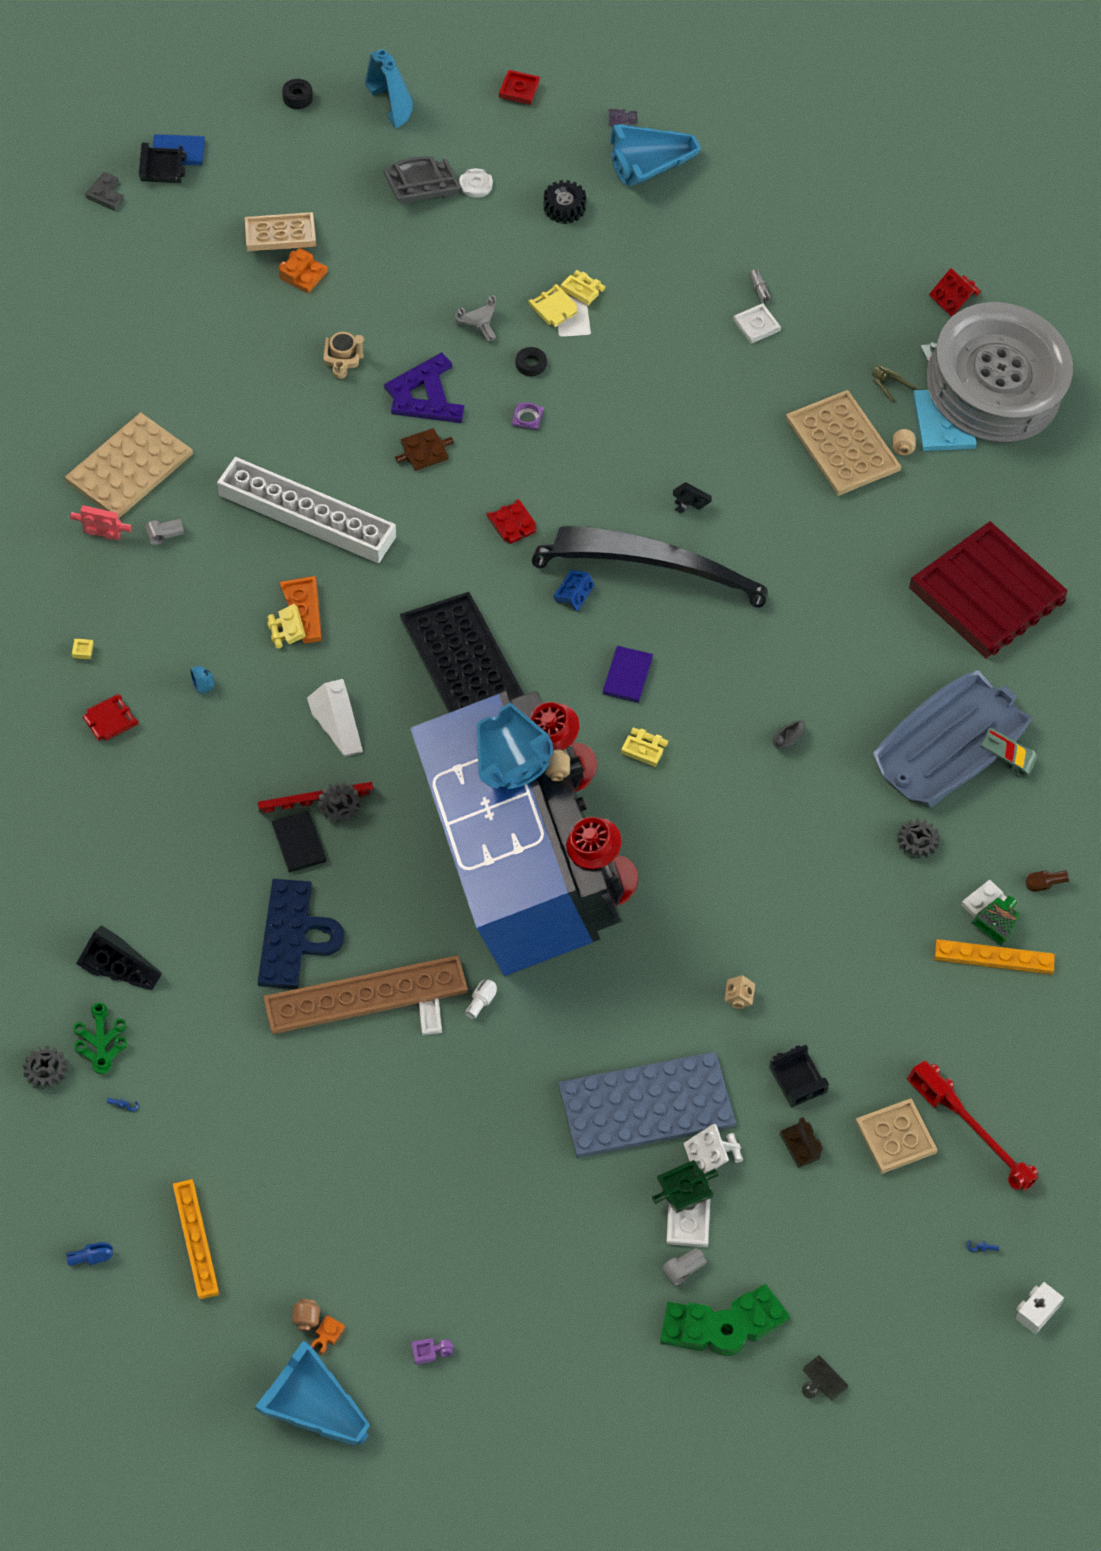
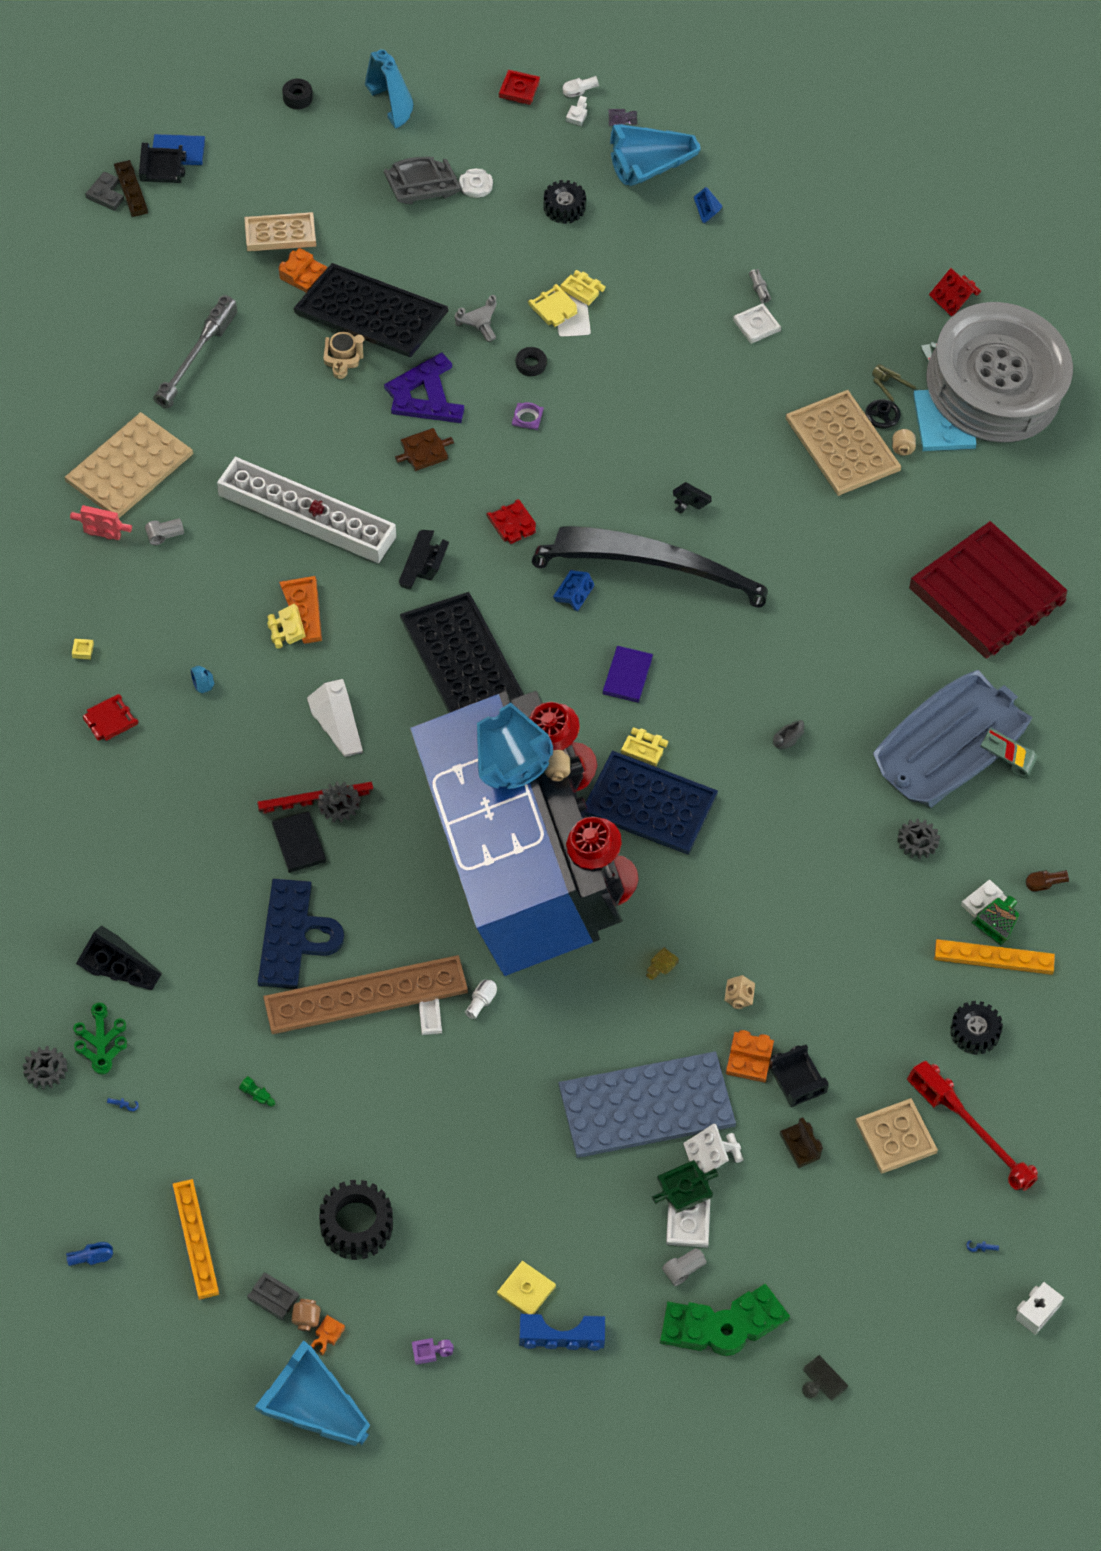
(130, 188): none -> dark brown plate
(215, 324): none -> flat silver bar
(259, 1095): none -> green piece
(273, 1296): none -> dark grey plate
(316, 508): none -> dark red plate
(361, 1242): none -> black tyre
(371, 309): none -> black plate
(423, 559): none -> black plate
(526, 1289): none -> light yellow plate
(577, 114): none -> white plate
(578, 86): none -> white arm
(587, 1334): none -> blue arch
(650, 802): none -> dark blue plate
(662, 962): none -> clear yellow plate
(707, 204): none -> blue slope
(750, 1056): none -> orange plate
(882, 411): none -> black piece
(983, 1020): none -> black wheel

